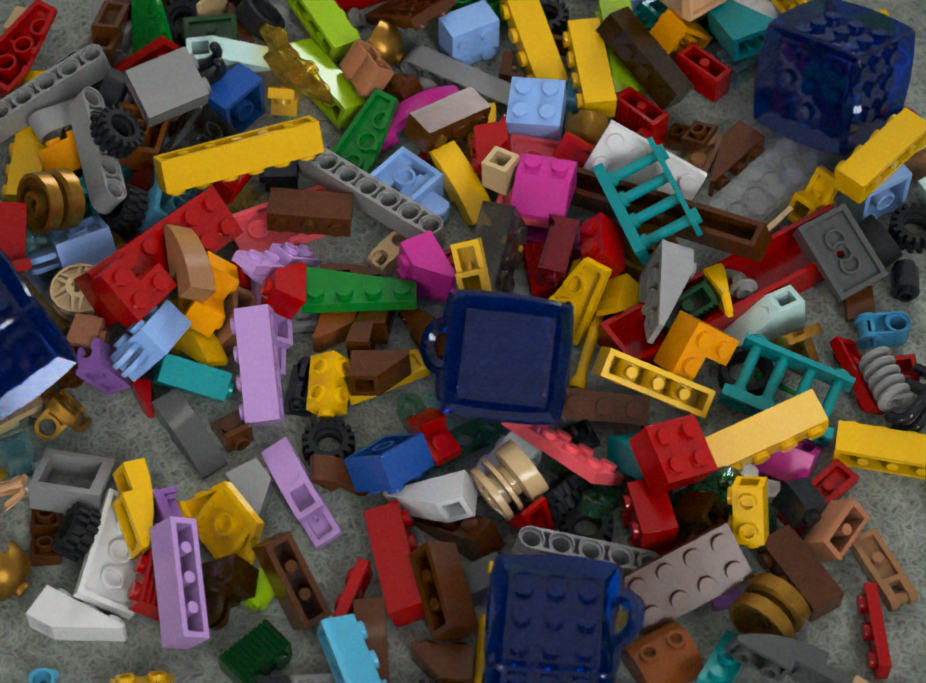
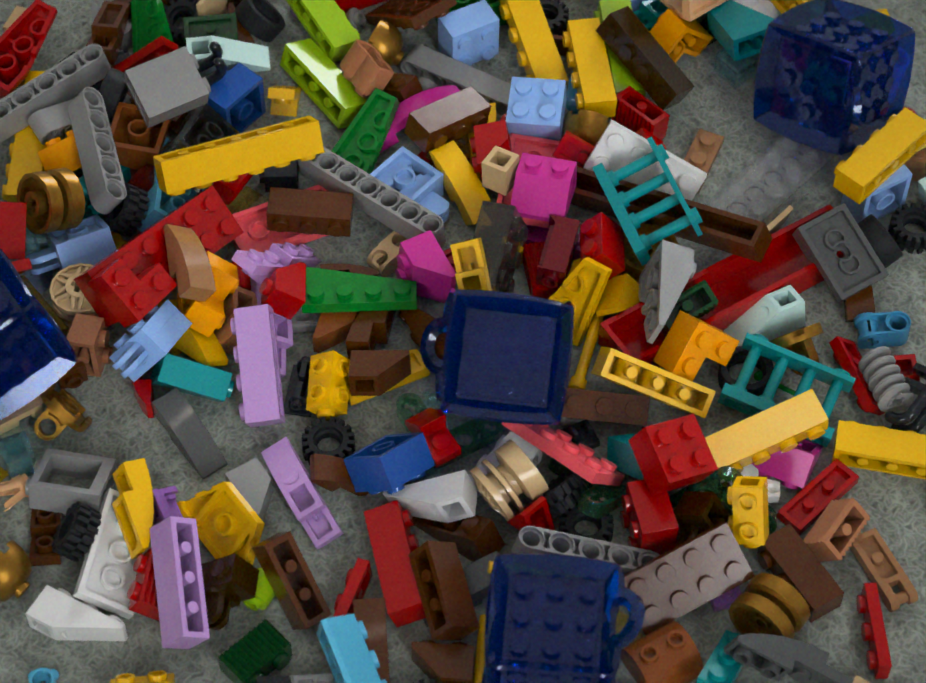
(98, 368): medium lavender hinge -> none
(121, 143): black tyre -> none
(232, 432): reddish brown bracket -> none
(294, 71): clear yellow slope -> none
(509, 68): reddish brown bracket -> none
(689, 137): reddish brown slope -> none
(704, 71): red brick -> none
(717, 281): yellow slope -> none
(737, 149): reddish brown slope -> none
(742, 286): light grey plate -> none
(800, 503): black brick -> none
(815, 196): yellow brick -> none
(905, 280): black brick -> none

